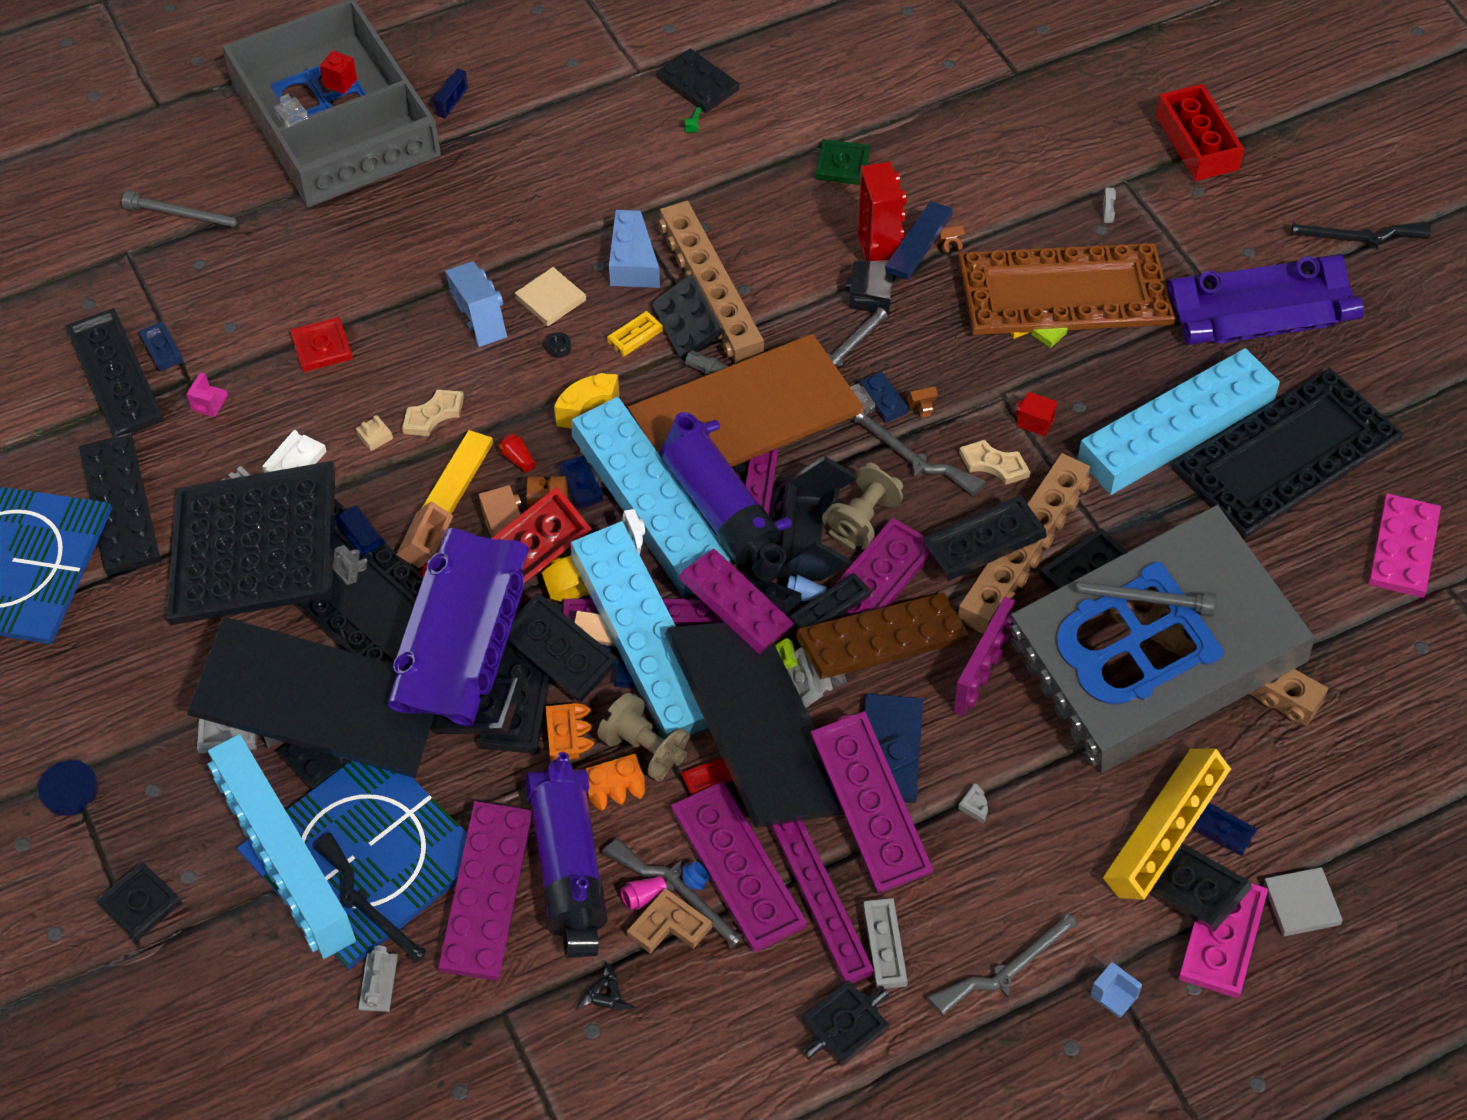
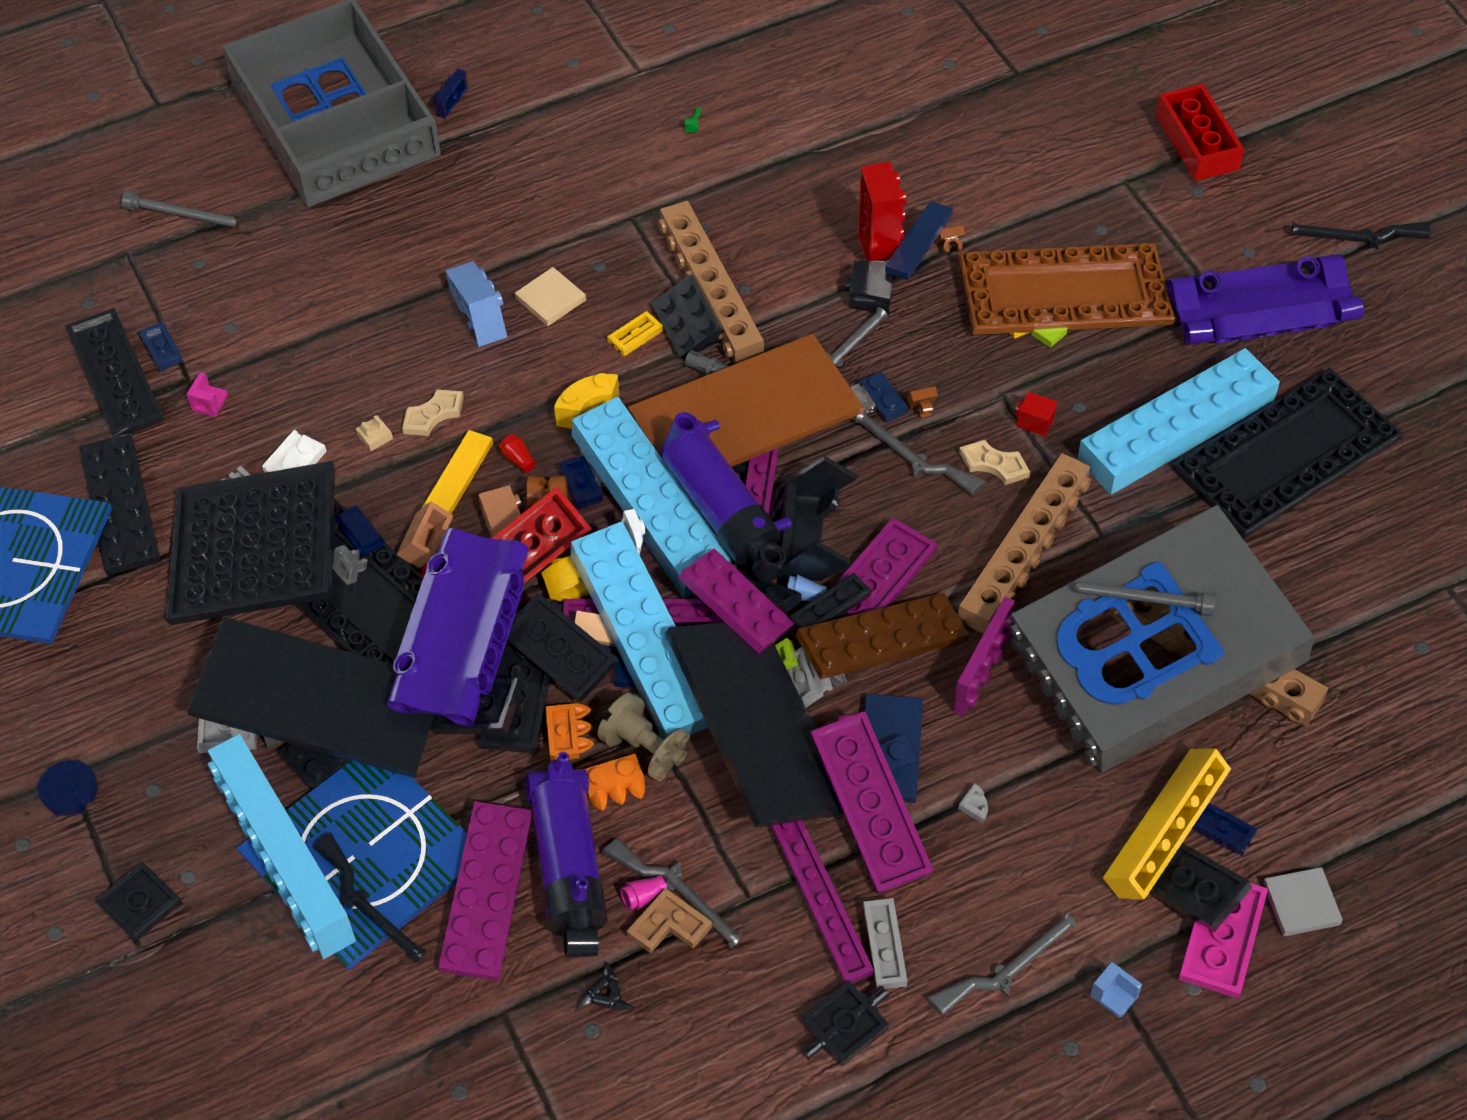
(290, 111): clear tile -> none
(321, 344): red tile -> none
(338, 72): red brick -> none
(378, 980): light grey hinge -> none
(558, 344): black tile -> none
(632, 254): medium blue wedge -> none
(695, 875): blue plate -> none
(697, 80): black plate -> none
(706, 775): red tile -> none
(738, 867): magenta plate -> none
(841, 161): dark green tile -> none
(851, 522): dark tan piece -> none
(984, 537): black plate -> none
(1081, 559): black plate -> none
(1108, 202): light grey tile -> none
(1405, 545): dark pink plate -> none

